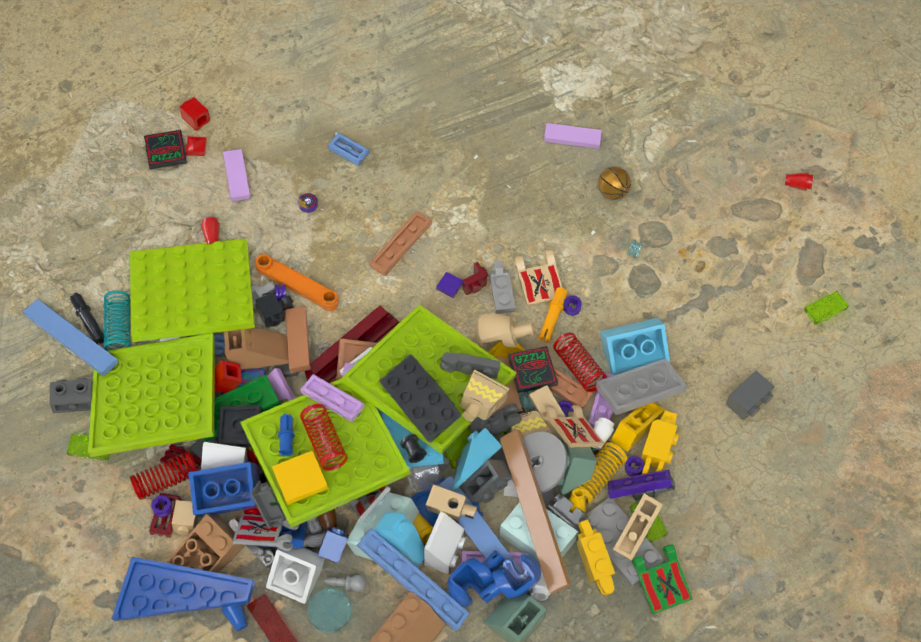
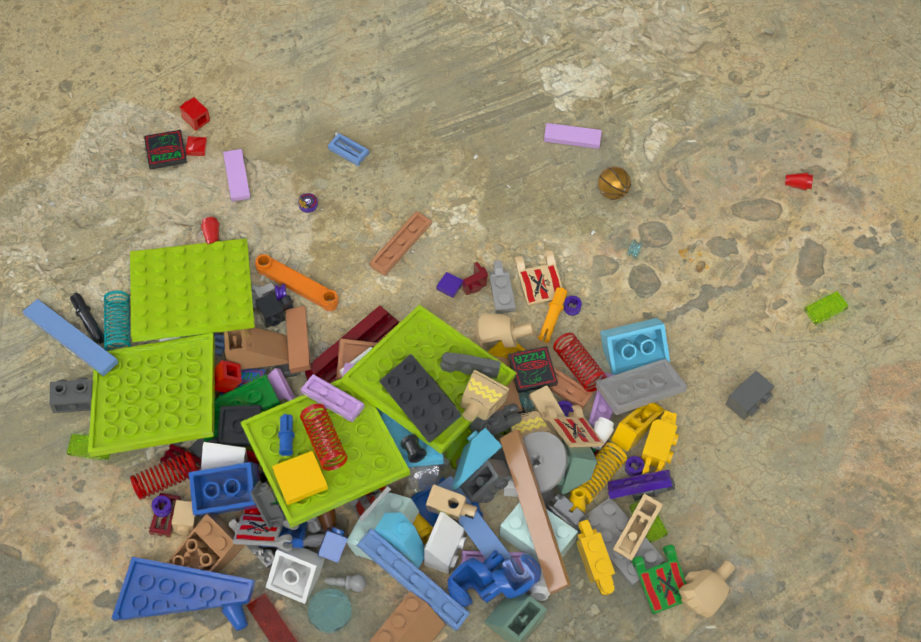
(706, 589): none -> tan piece

